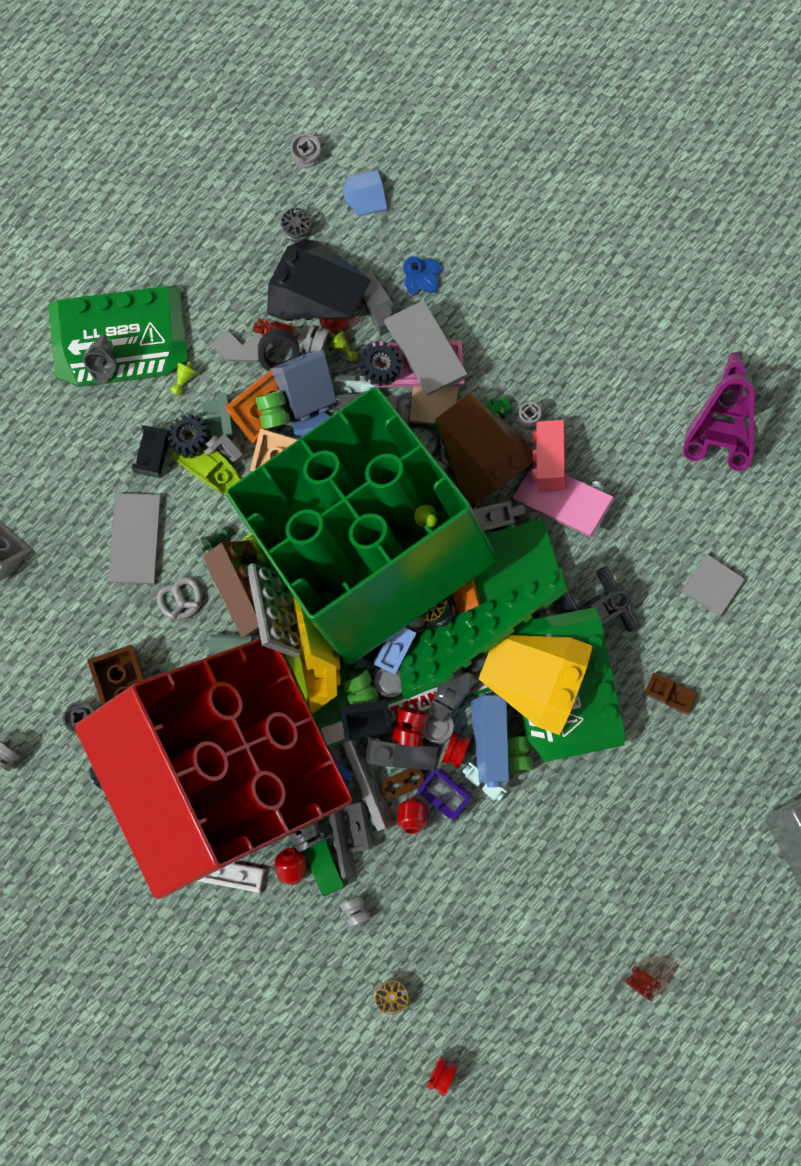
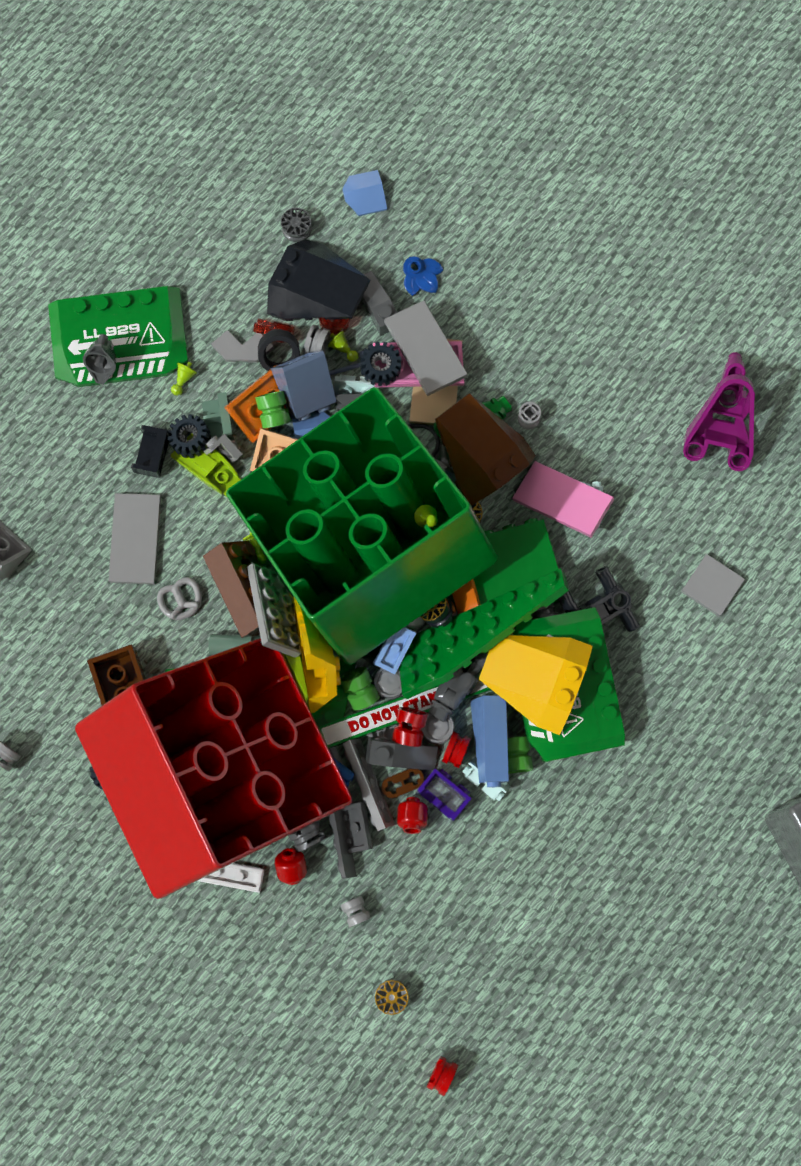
(74, 713): dark grey wheel -> none
(214, 540): dark green piece -> none
(305, 150): light grey wheel -> none
(324, 868): green slope -> none
(365, 720): black panel -> none
(402, 406): dark grey wheel -> none
(498, 514): dark grey hinge -> none
(550, 455): coral brick -> none
(642, 983): clear red wheel -> none
(670, 694): reddish brown slope -> none

